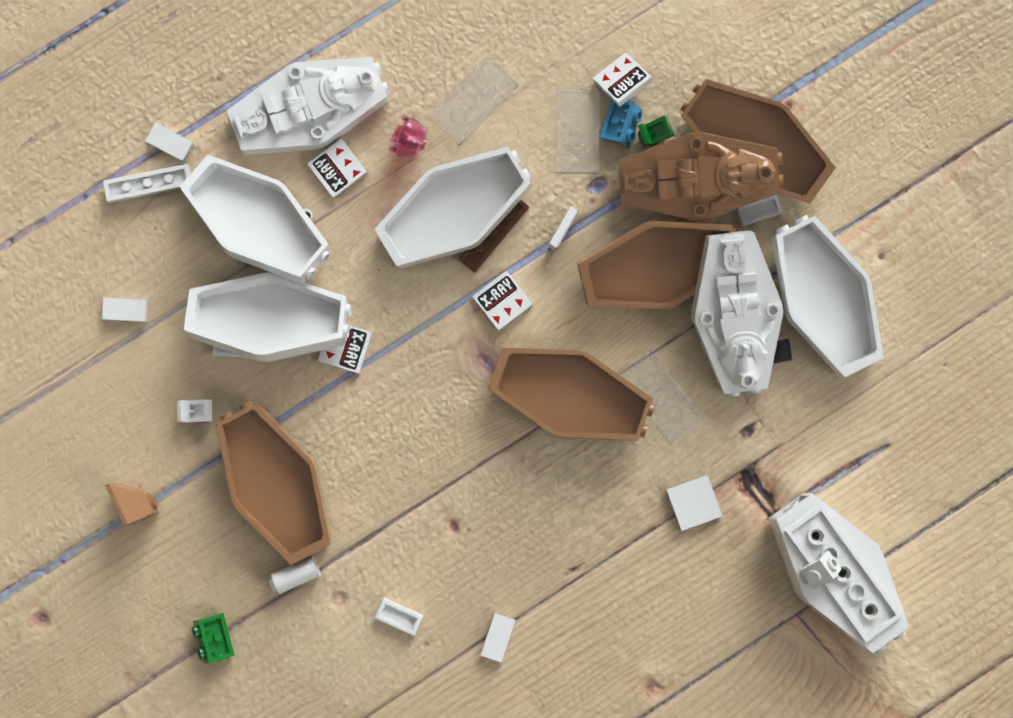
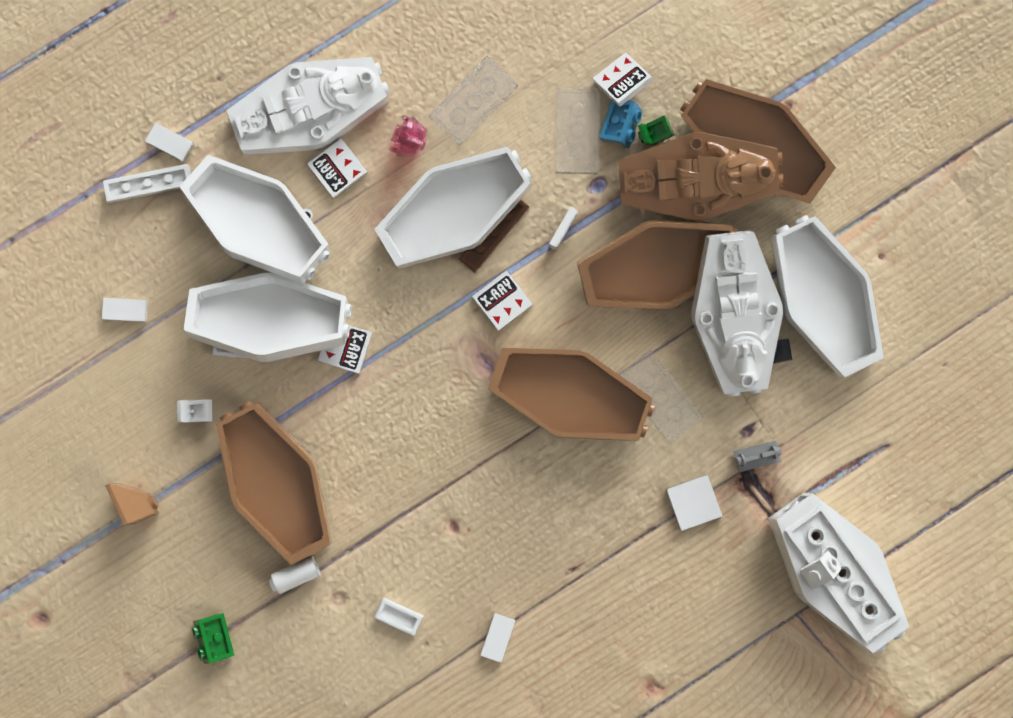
(757, 456): none -> light grey hinge
(759, 211): white tile -> none

